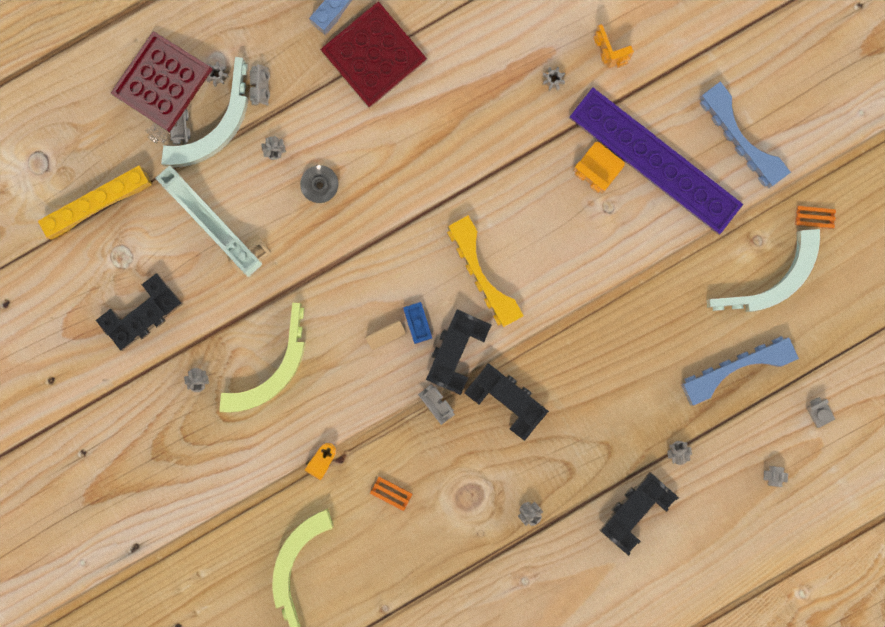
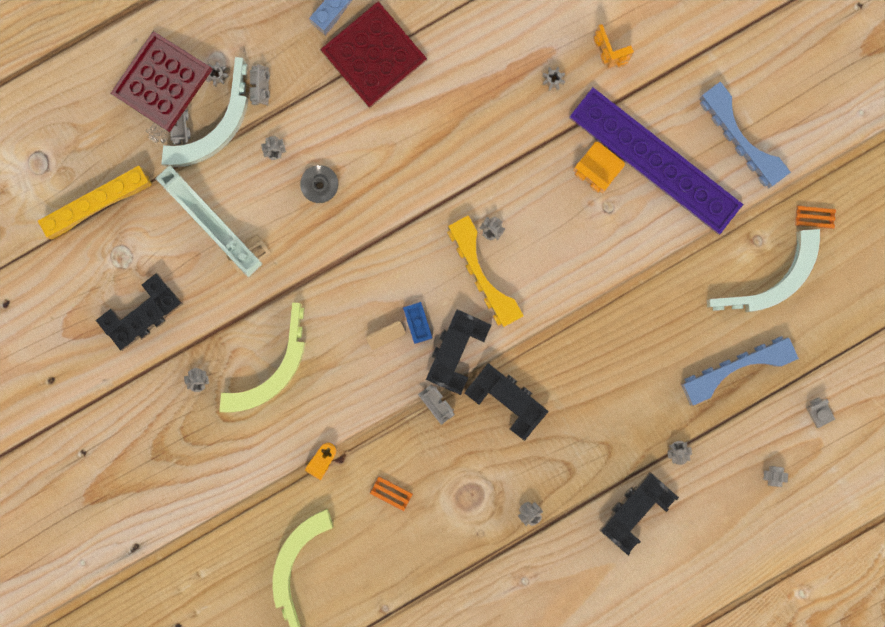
(492, 228): none -> light grey gear

